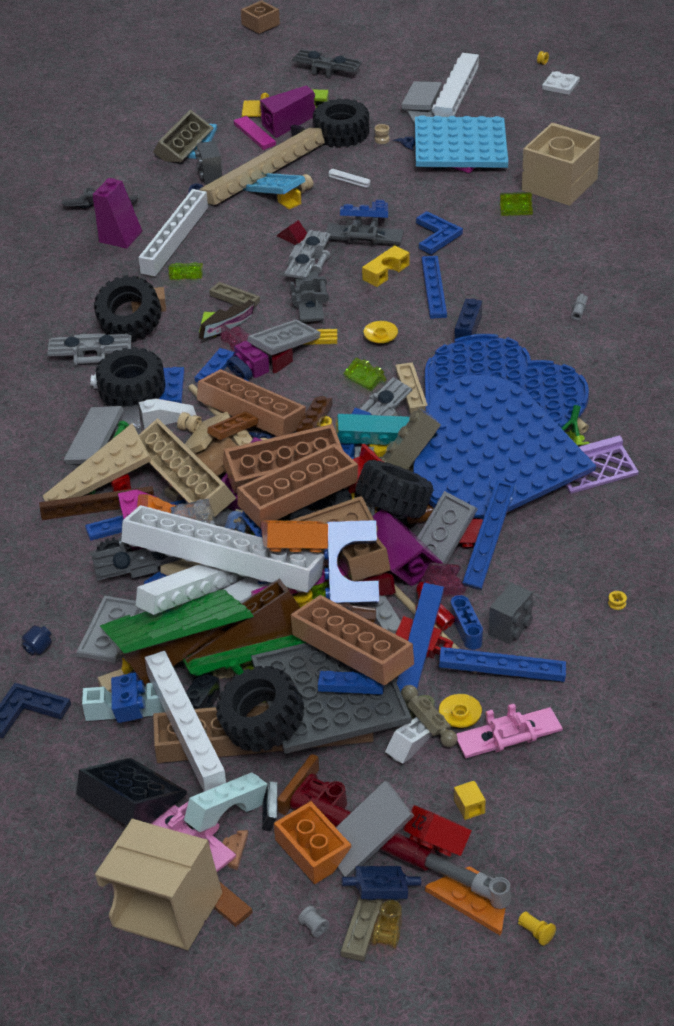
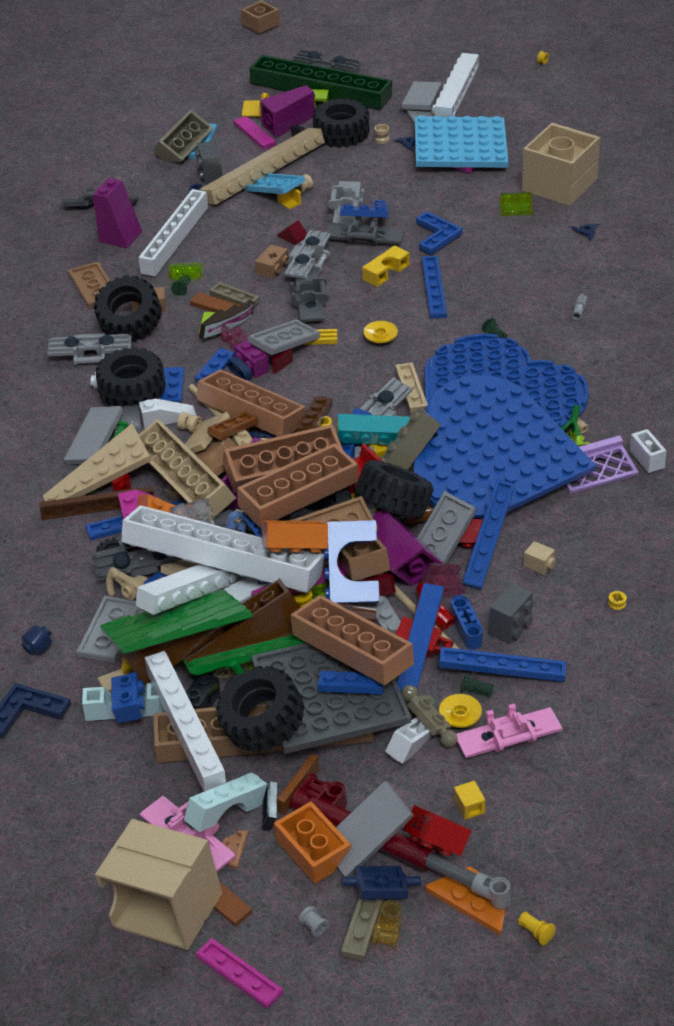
(89, 281): none -> medium nougat tile
(128, 584): none -> tan piece
(128, 790): black slope -> none
(180, 286): none -> clear green pin
(210, 303): none -> dark orange tile
(239, 973): none -> dark pink tile
(271, 261): none -> medium nougat brick
(290, 74): none -> dark green brick
(346, 193): none -> light grey piece
(349, 178): white axle -> none
(364, 374): clear neon green bracket -> none
(469, 318): dark blue brick -> none
(476, 686): none -> clear green pin
(491, 327): none -> clear green pin
(539, 558): none -> tan brick
(560, 82): white plate -> none
(587, 230): none -> dark blue piece
(648, 451): none -> white brick

